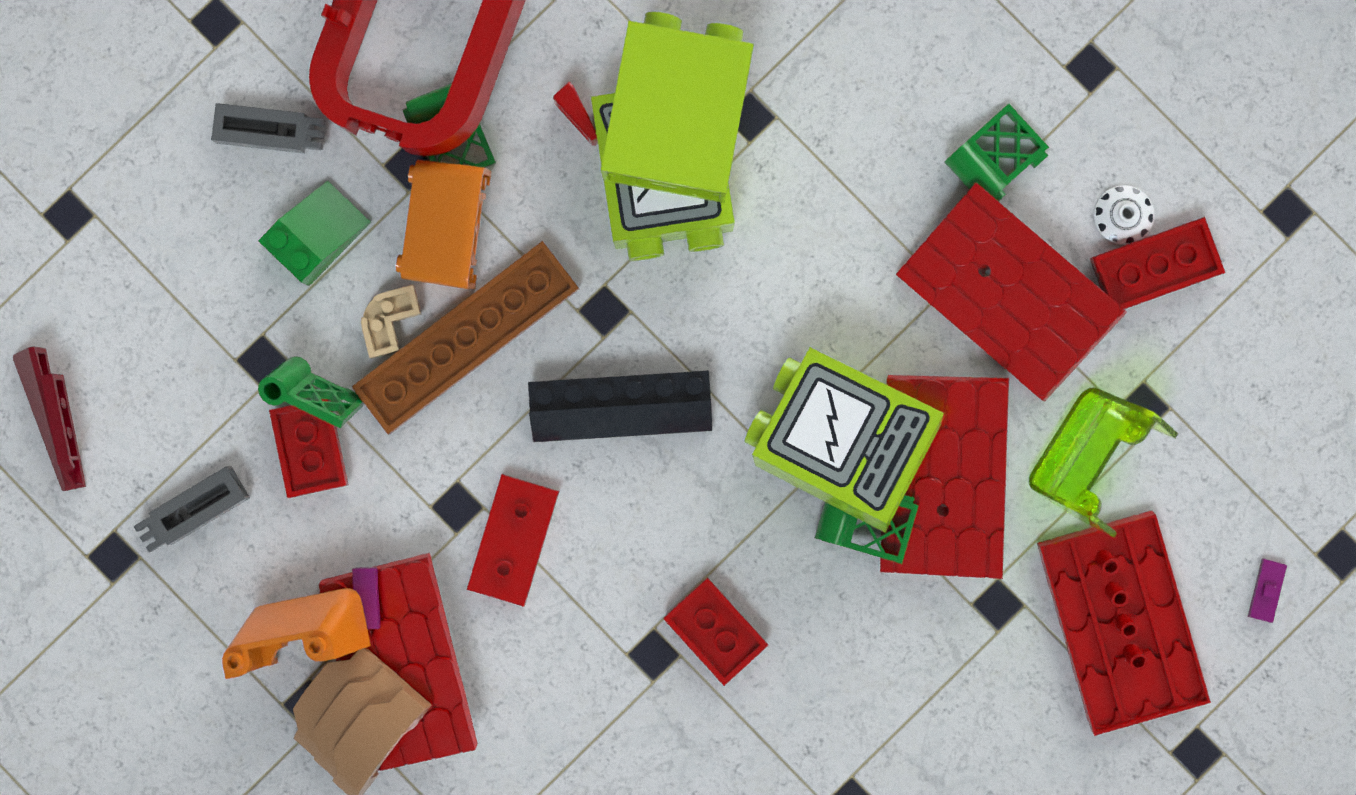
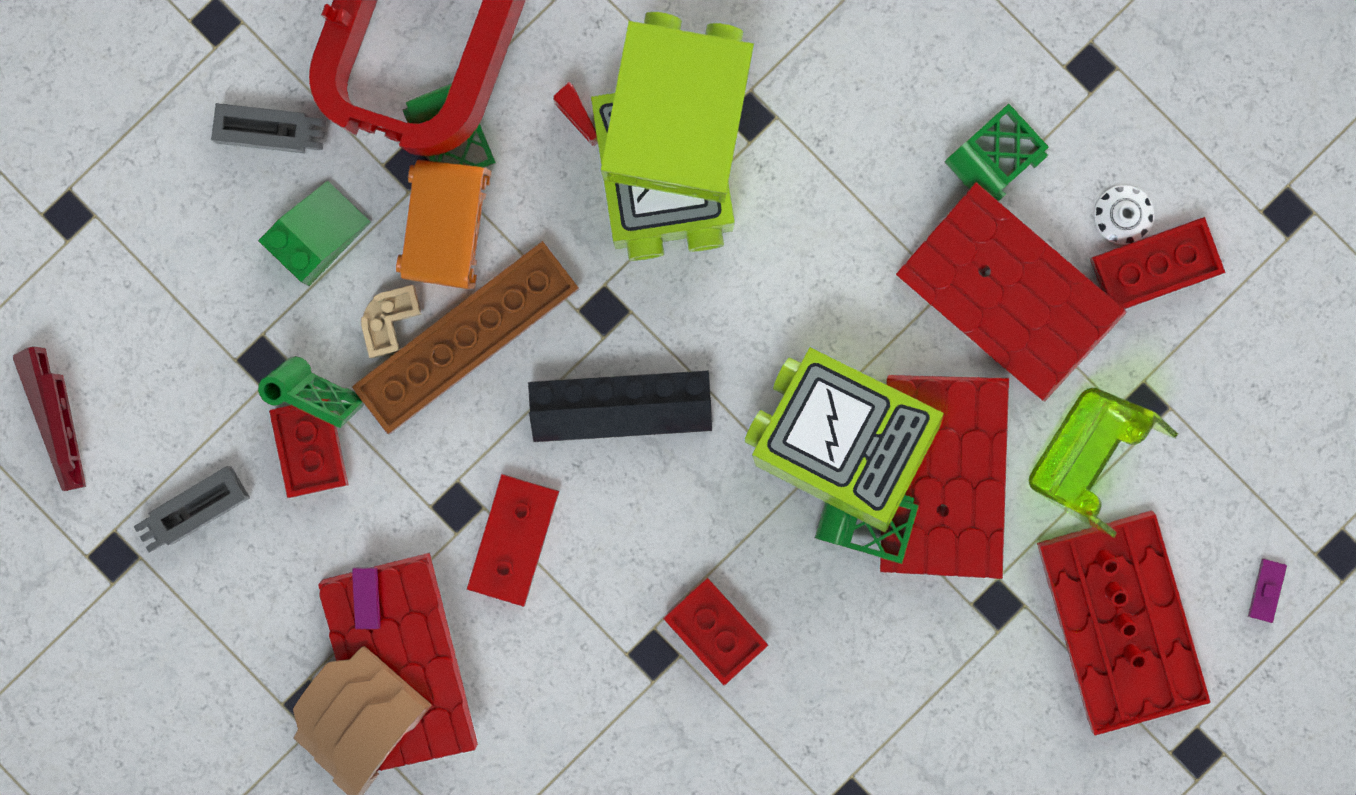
(326, 622): orange windscreen -> none

